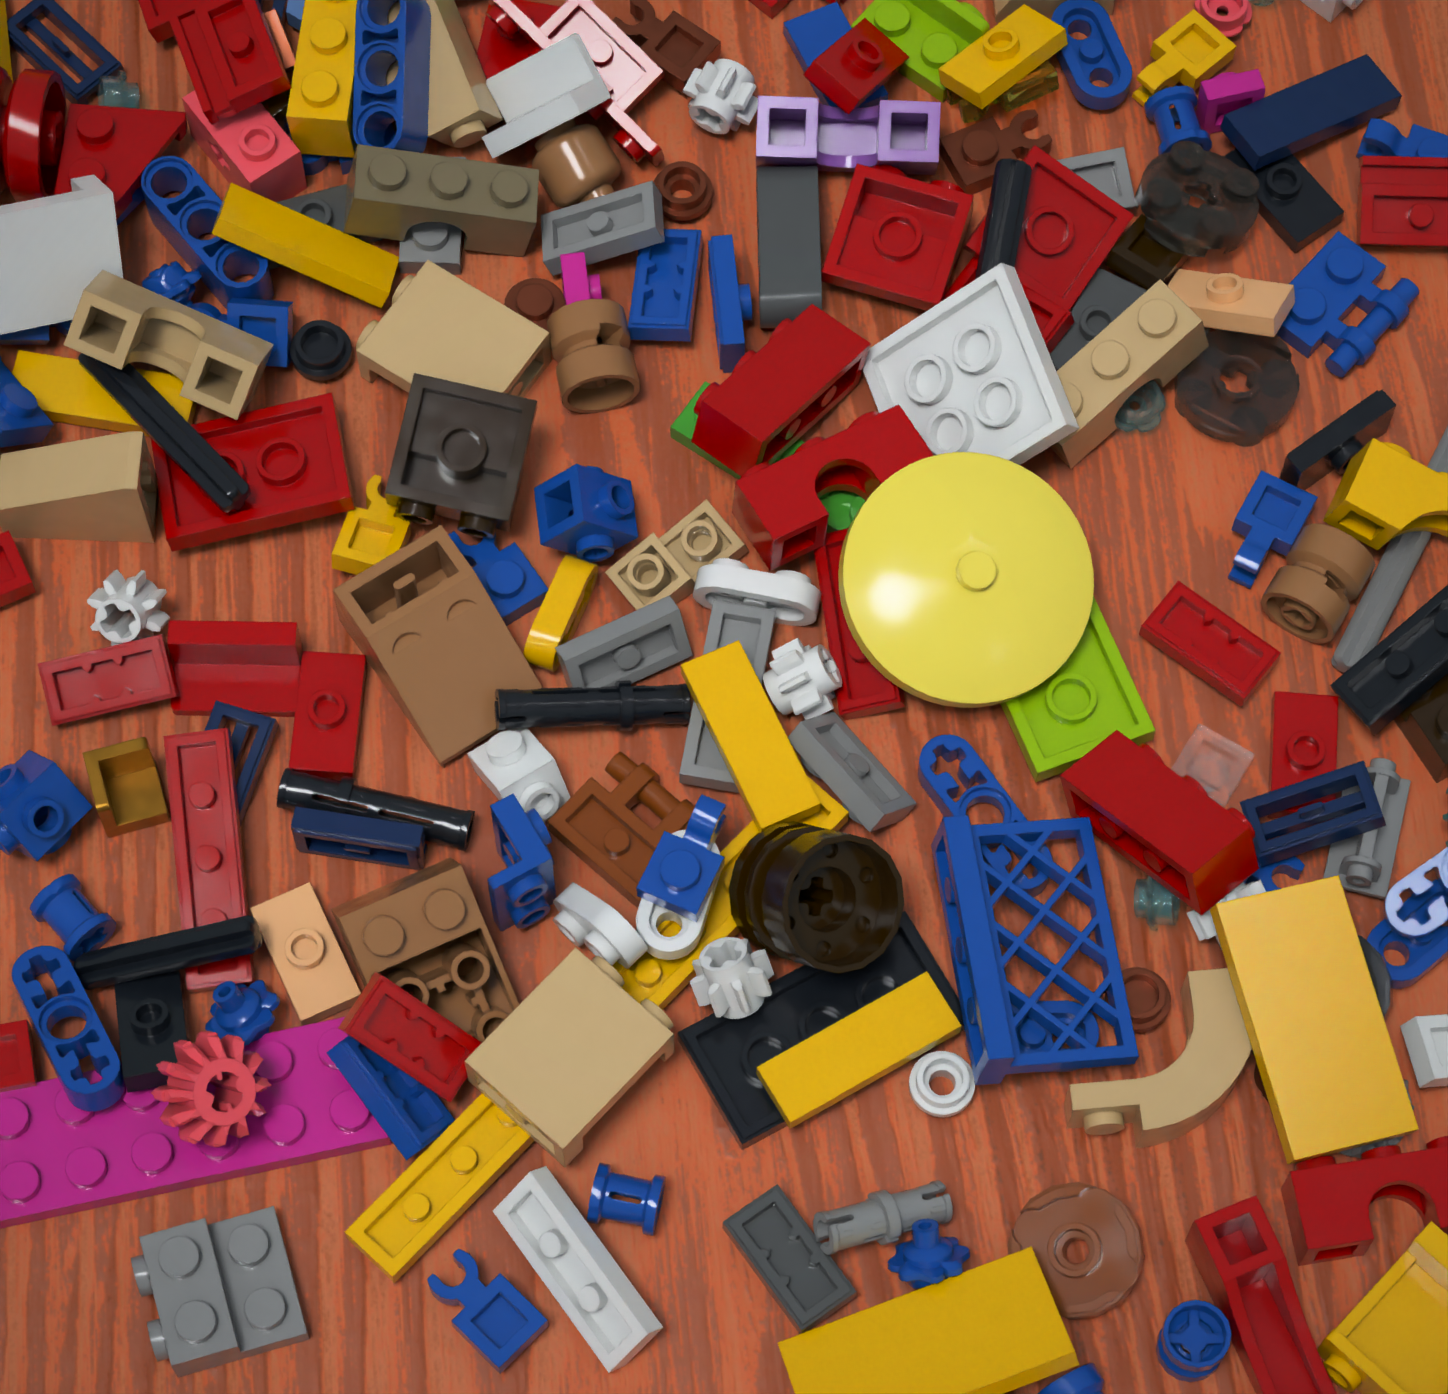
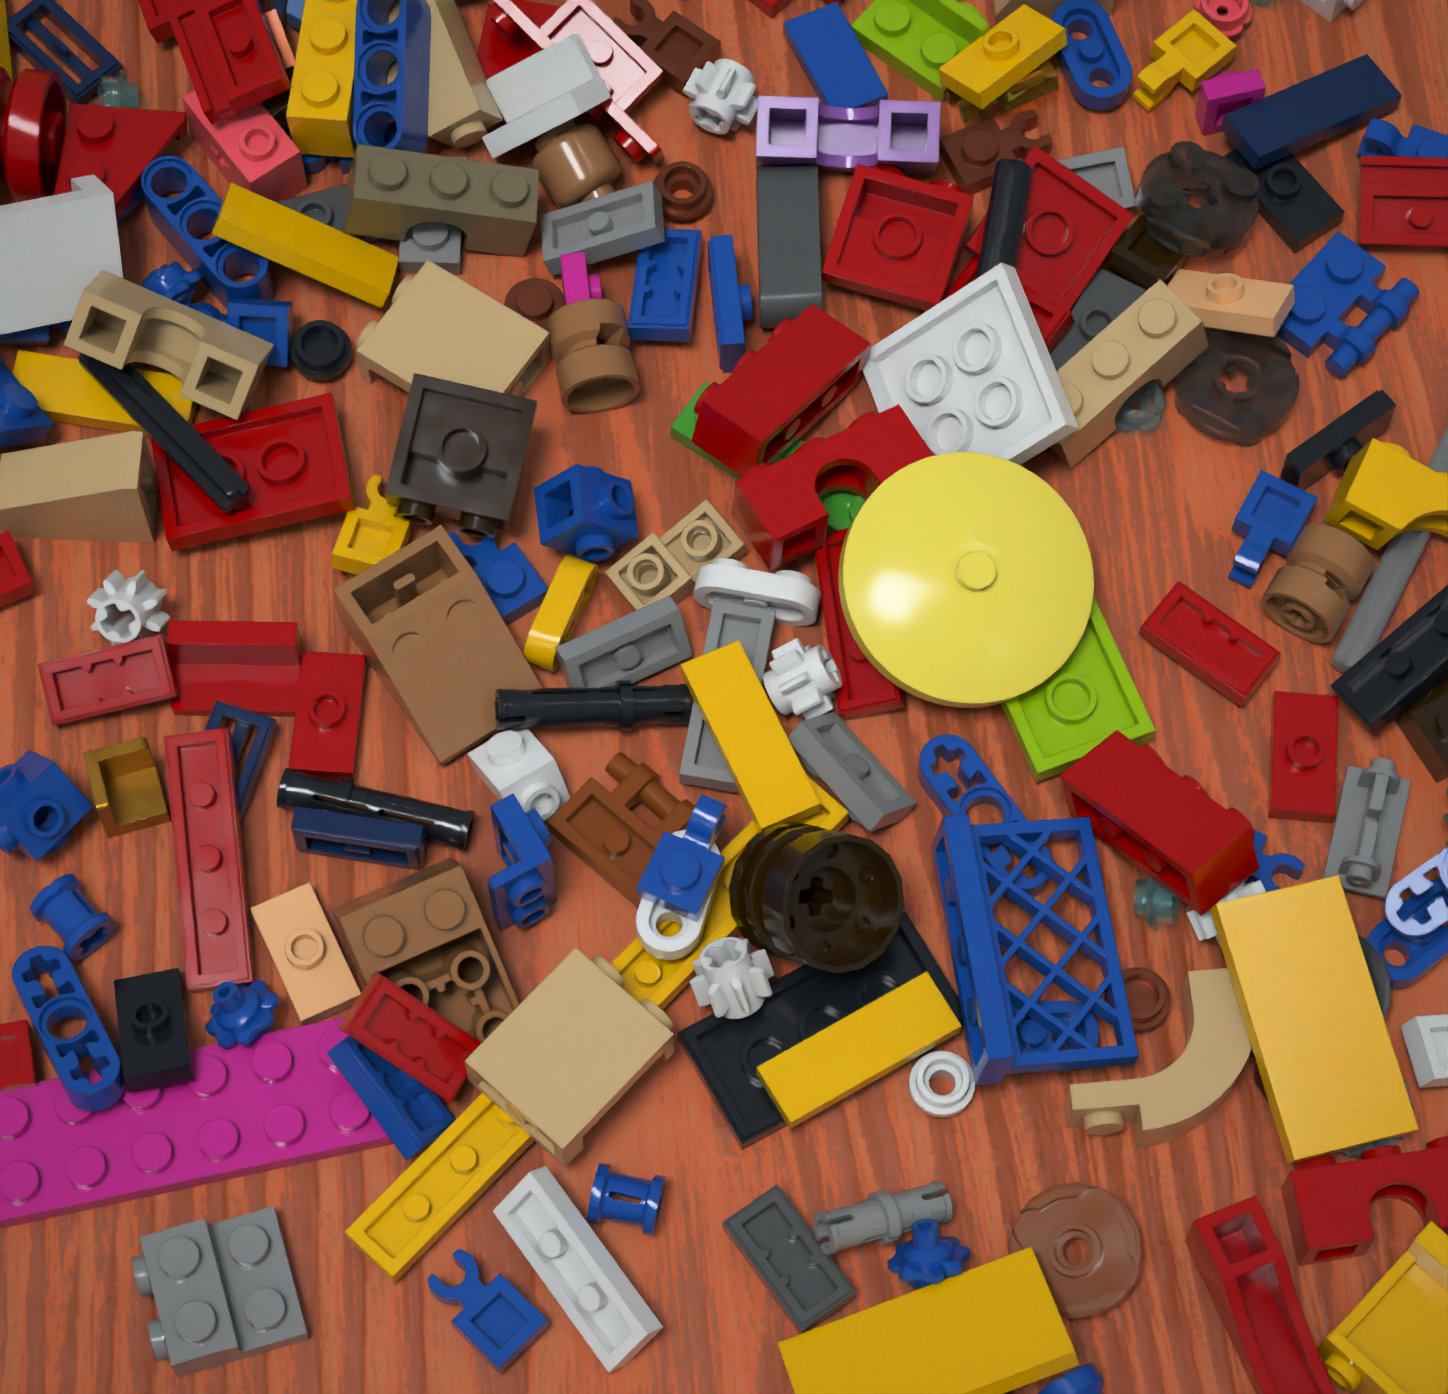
(168, 952): black axle -> none
(226, 1068): coral gear -> none
(598, 925): white plate -> none
(856, 66): red plate -> none
(1185, 101): blue bush -> none
(1196, 1327): blue wheel -> none
(1214, 763): clear plate -> none
(1319, 834): dark blue tile -> none

